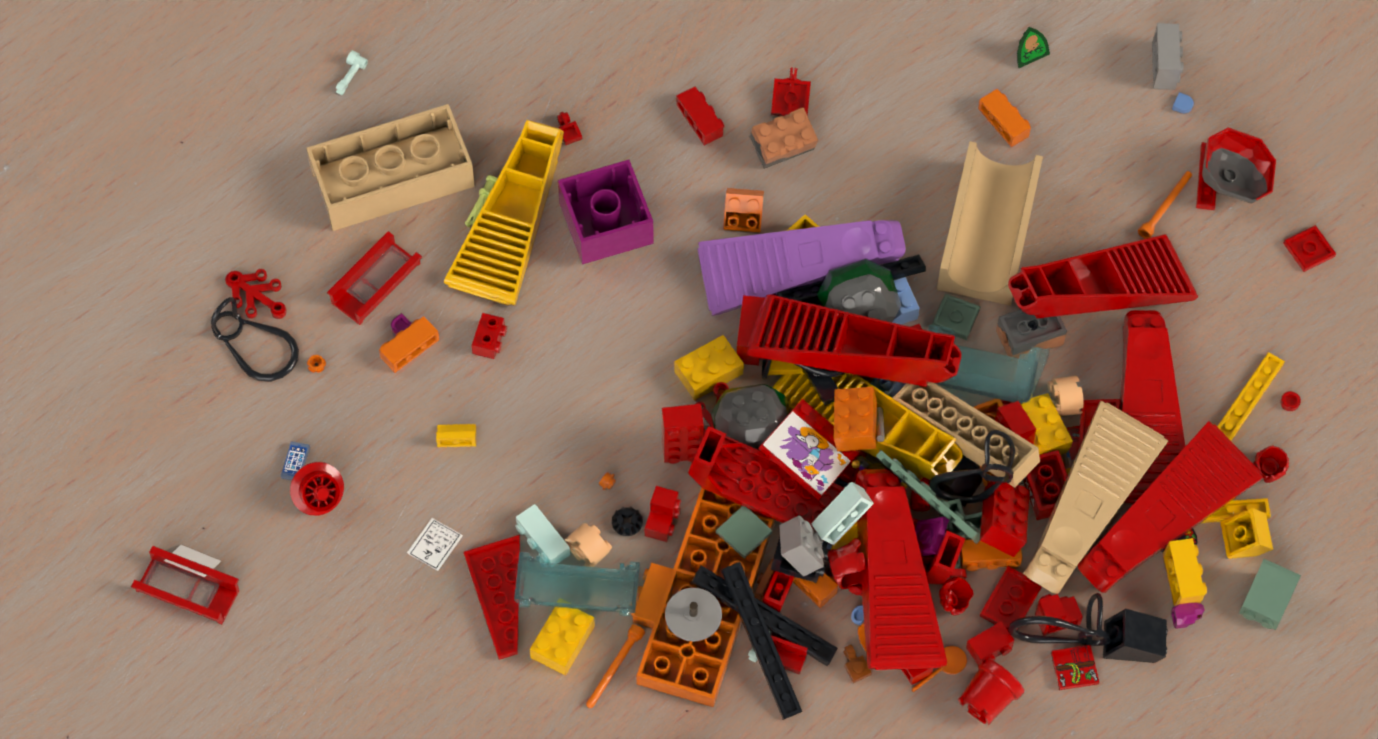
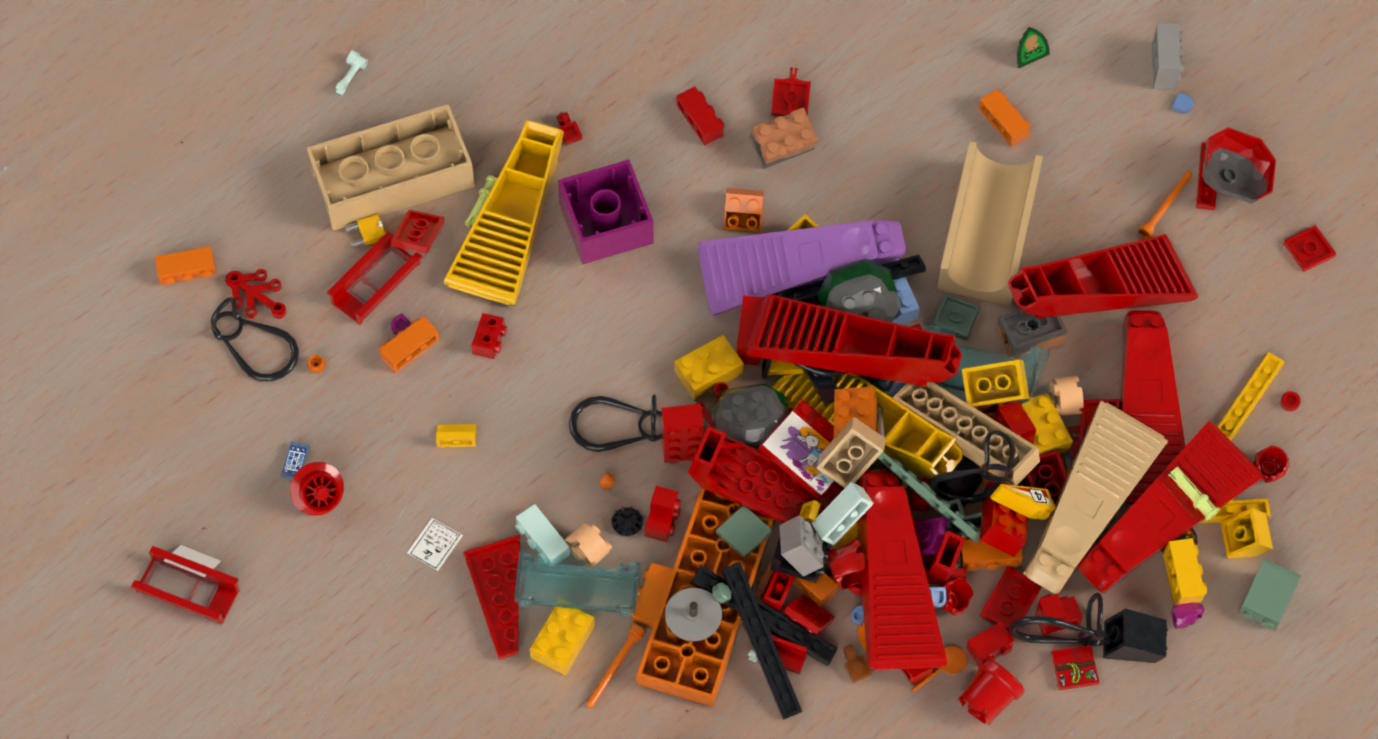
(185, 265): none -> orange brick
(370, 230): none -> yellow piece
(417, 231): none -> red plate
(613, 402): none -> black animal
(721, 593): none -> sand green tile
(809, 614): none -> red plate
(810, 510): none -> yellow tile
(851, 452): none -> tan brick
(938, 596): none -> medium blue tile
(995, 383): none -> yellow brick
(1028, 501): none -> yellow slope
(1199, 500): none -> yellowish green pin

